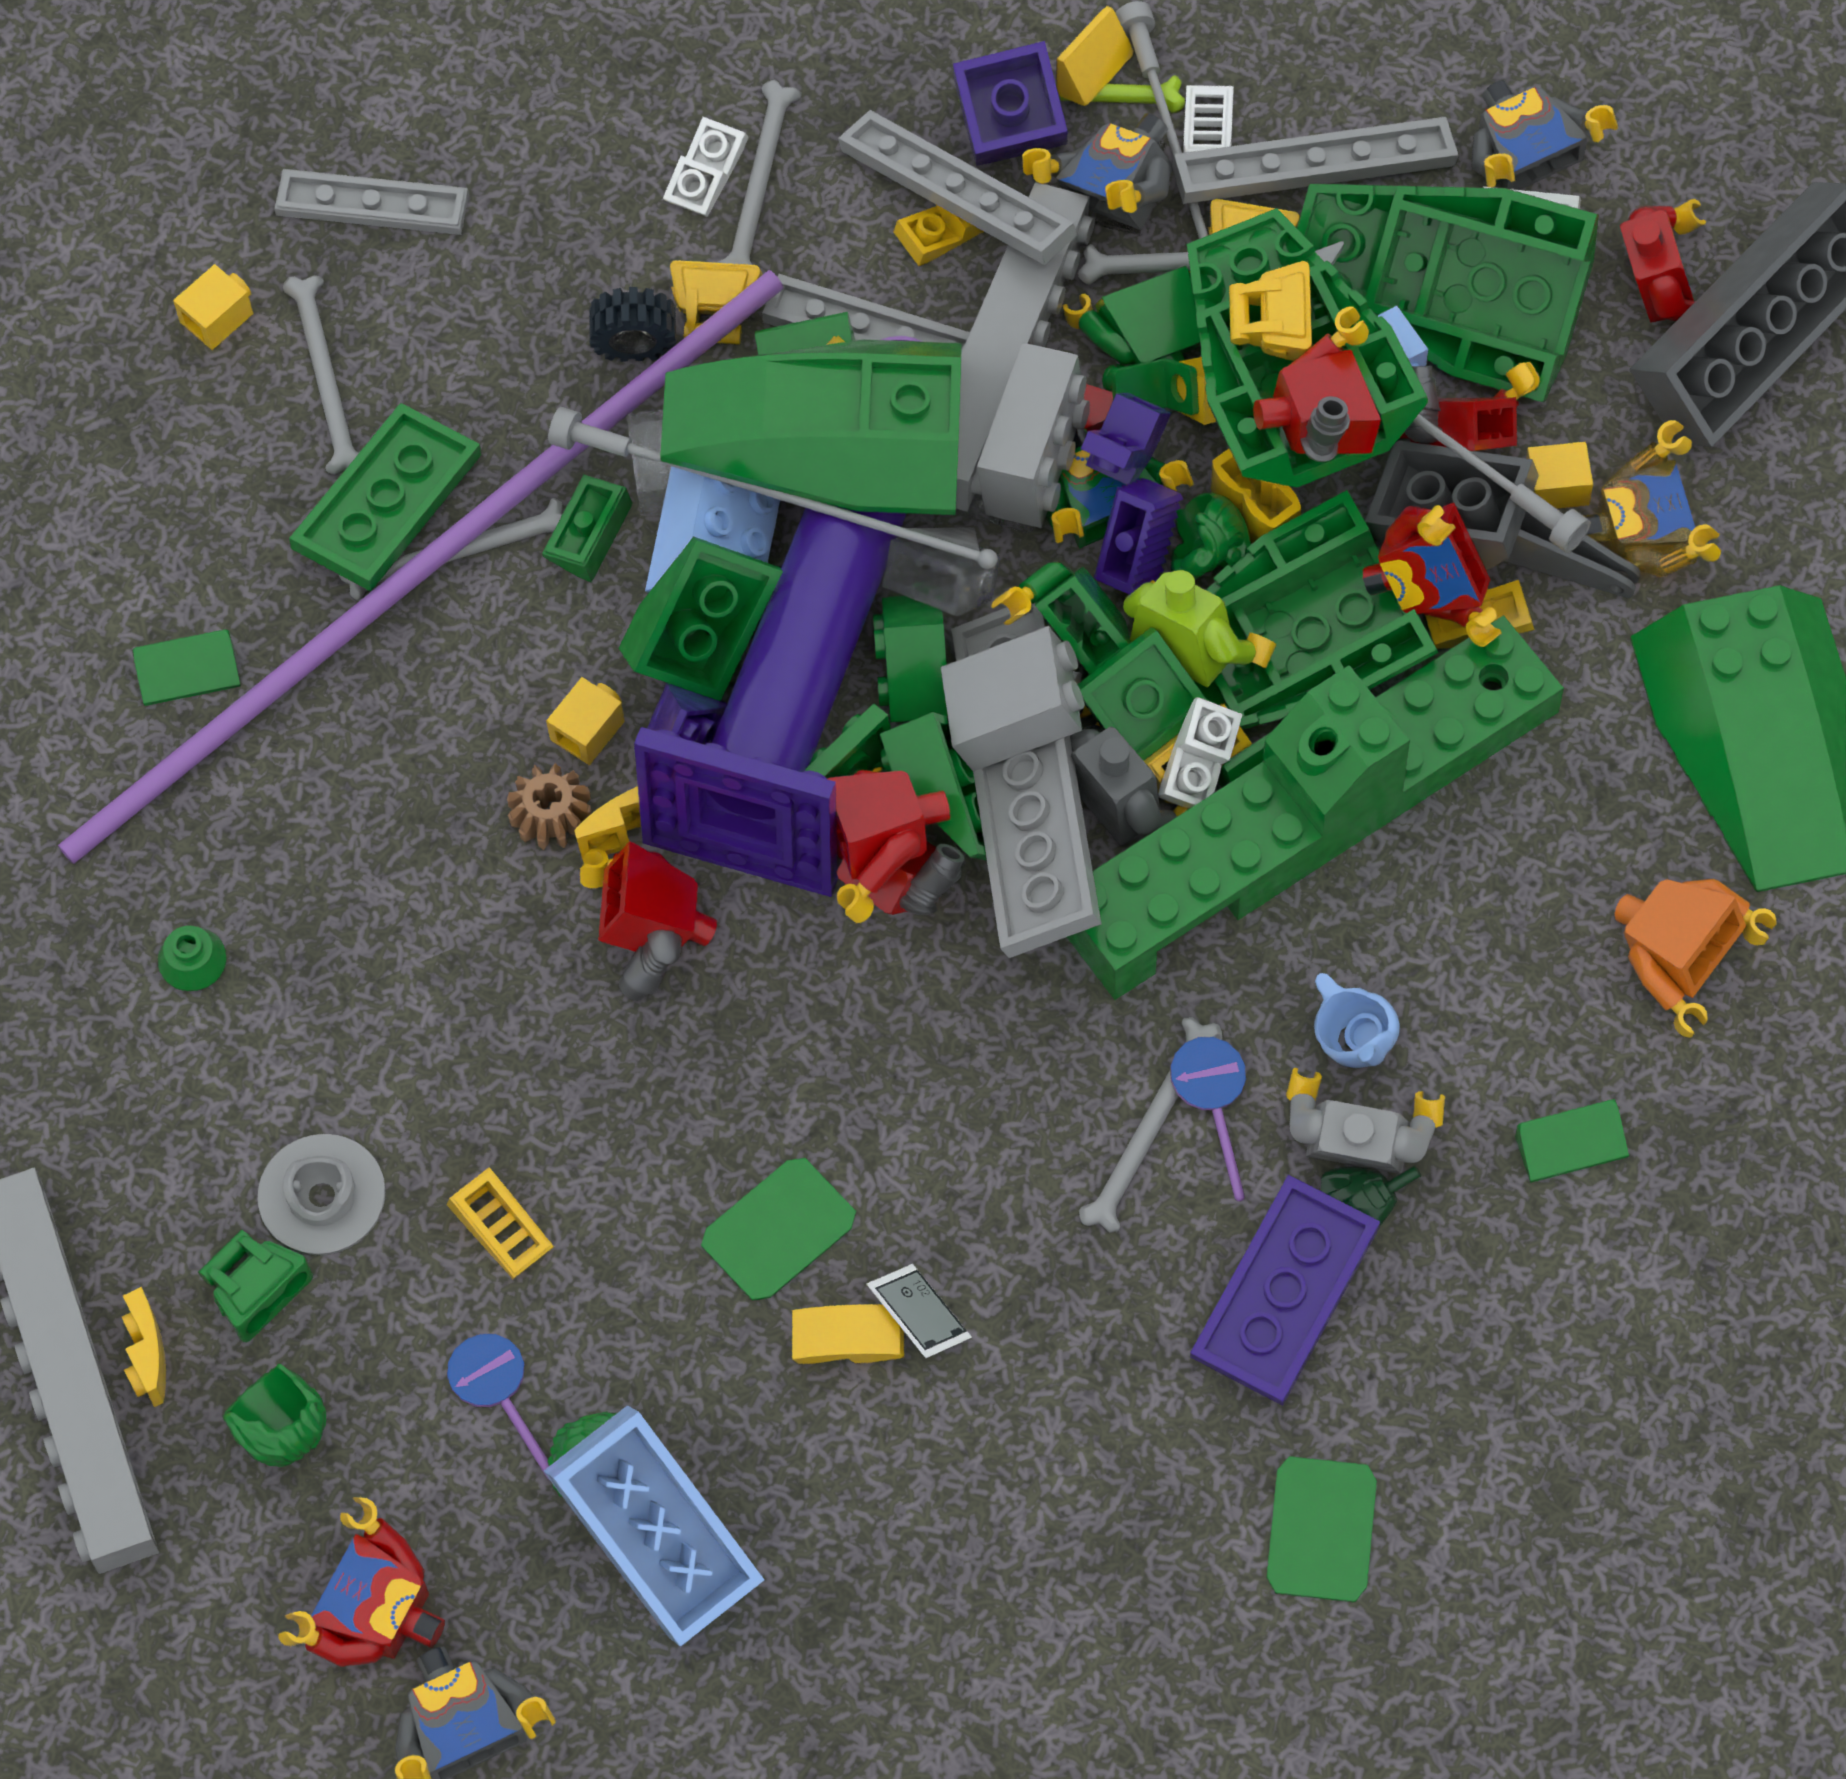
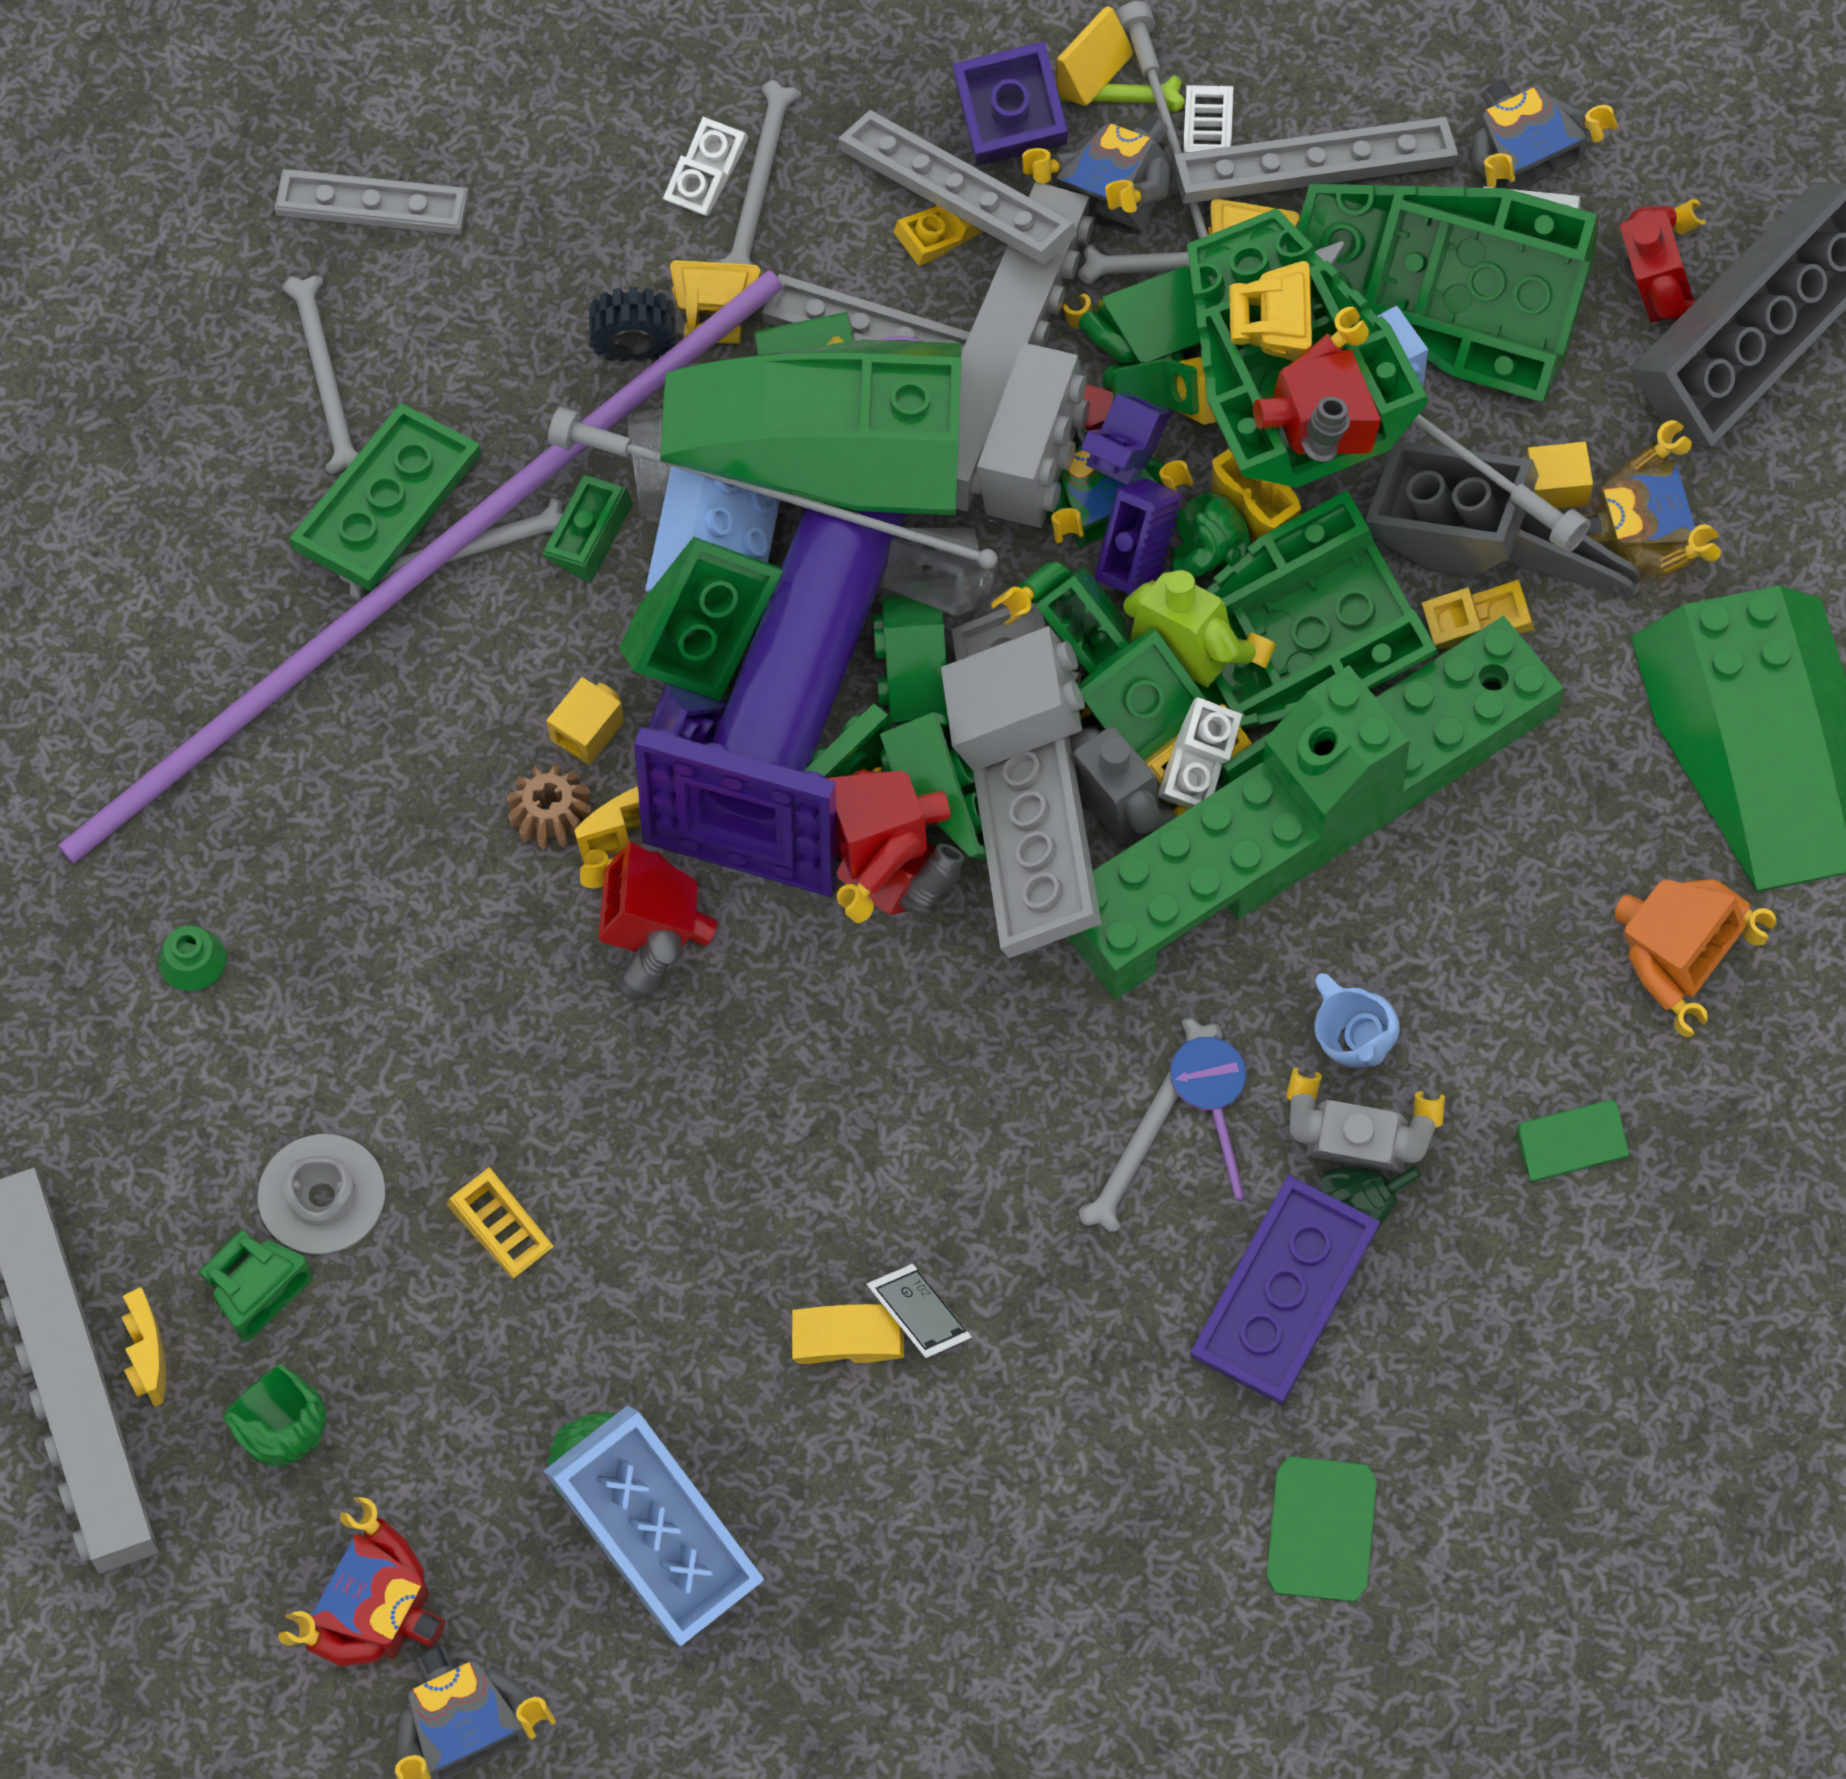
(186, 667): green slope -> none
(214, 306): yellow brick -> none
(488, 1373): blue piece -> none
(778, 1229): green piece -> none
(1435, 570): torso -> none
(1474, 421): red torso -> none

